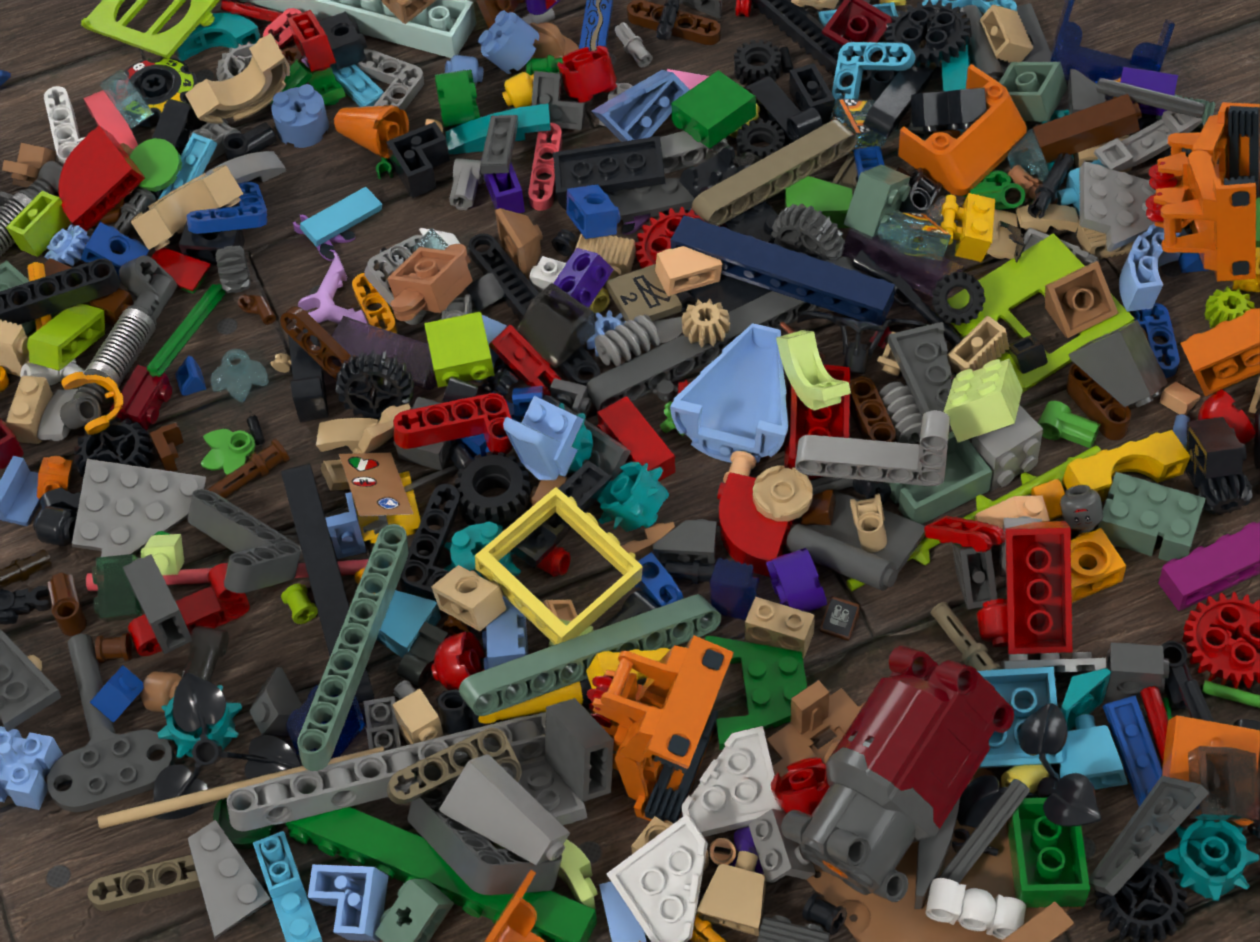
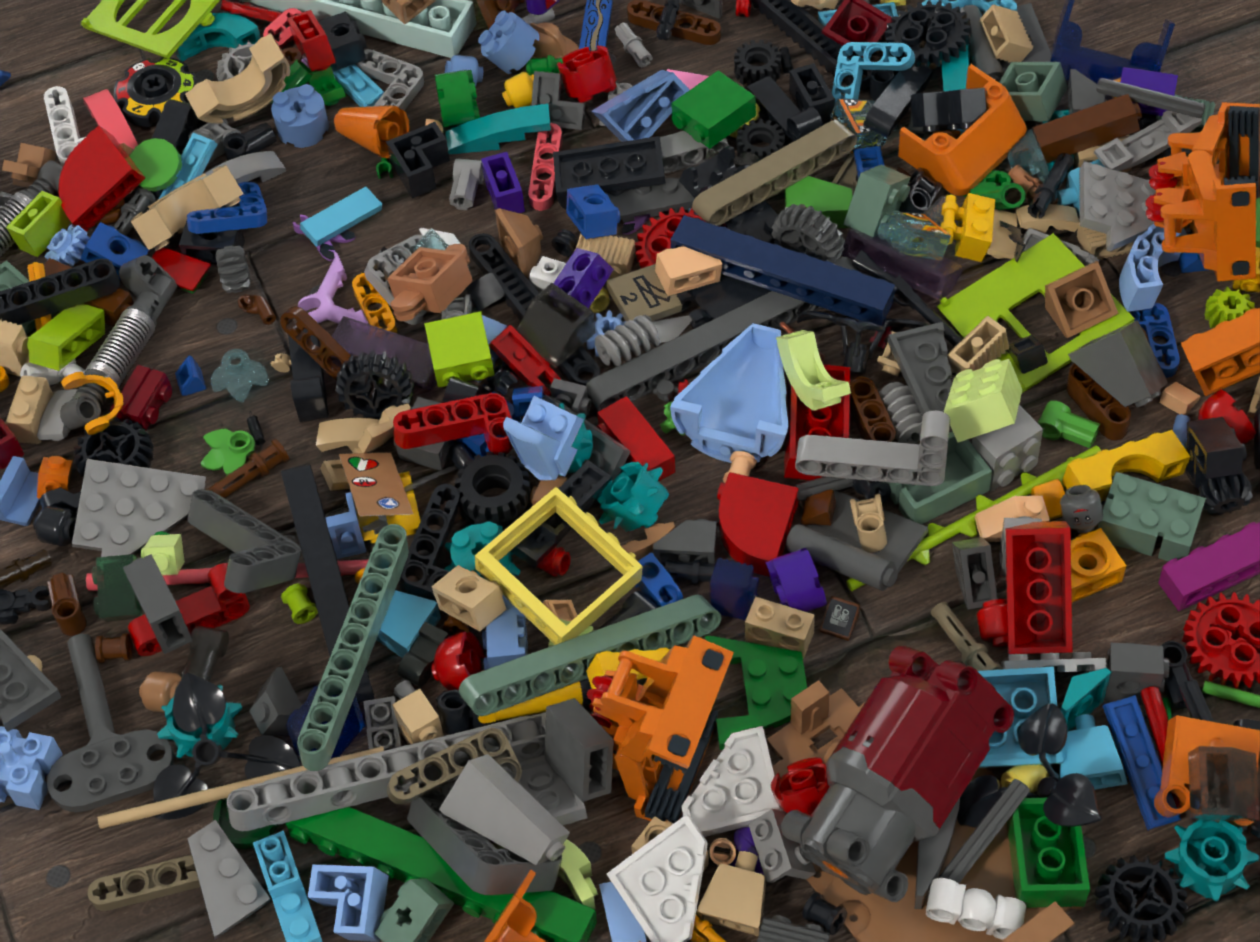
(117, 693): blue brick -> none
(126, 98): clear light blue slope -> none
(164, 442): reddish brown bracket -> none
(186, 330): green axle -> none
(499, 144): dark grey tile -> none
(705, 323): tan gear -> none
(782, 493): tan tile -> none
(963, 834): black hand -> none
(965, 532): red hinge -> none
(975, 303): black tyre -> none
(1149, 827): dark grey wing -> none

